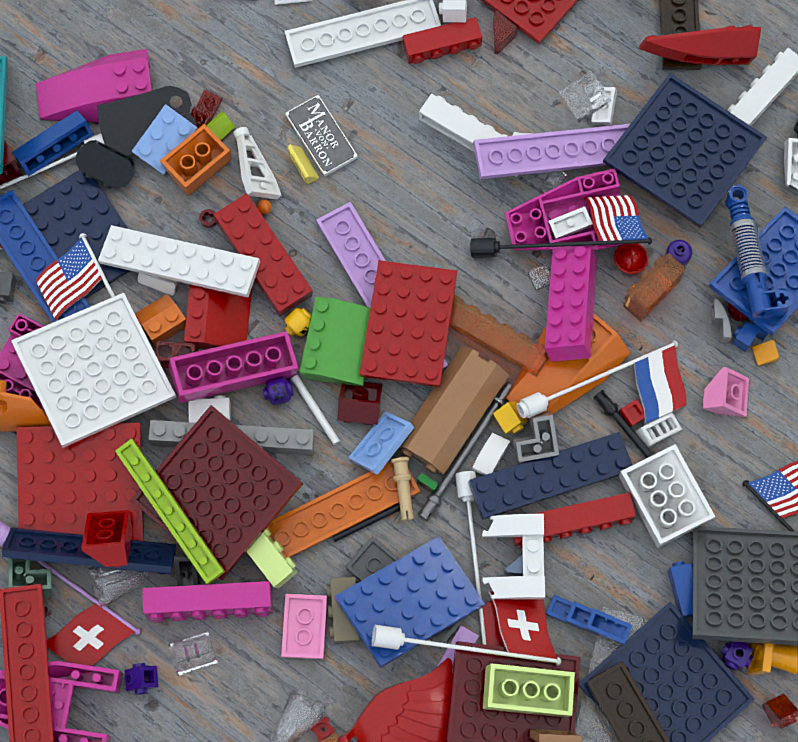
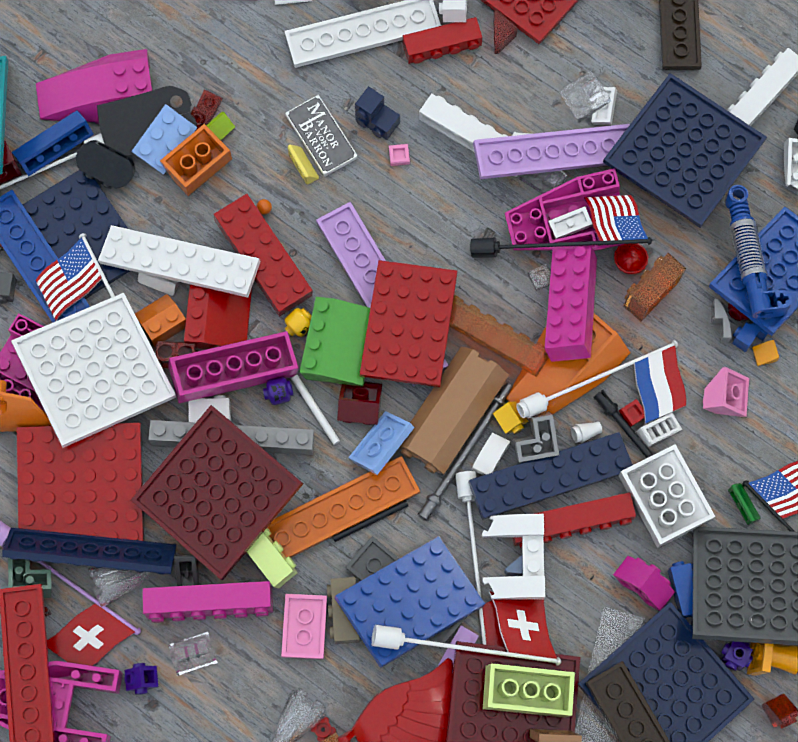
(108, 537): red slope -> none
(170, 511): lime plate -> none
(205, 223): dark red bush -> none
(254, 185): white plate -> none
(376, 116): none -> dark blue brick
(399, 155): none -> bright pink tile
(402, 478): tan pin -> none
(427, 483): green tile -> none
(585, 431): none -> white cone
(589, 619): blue slope -> none
(645, 581): none -> dark pink brick
(680, 251): dark purple head -> none
(707, 47): red wedge -> none
(744, 503): none -> green slope

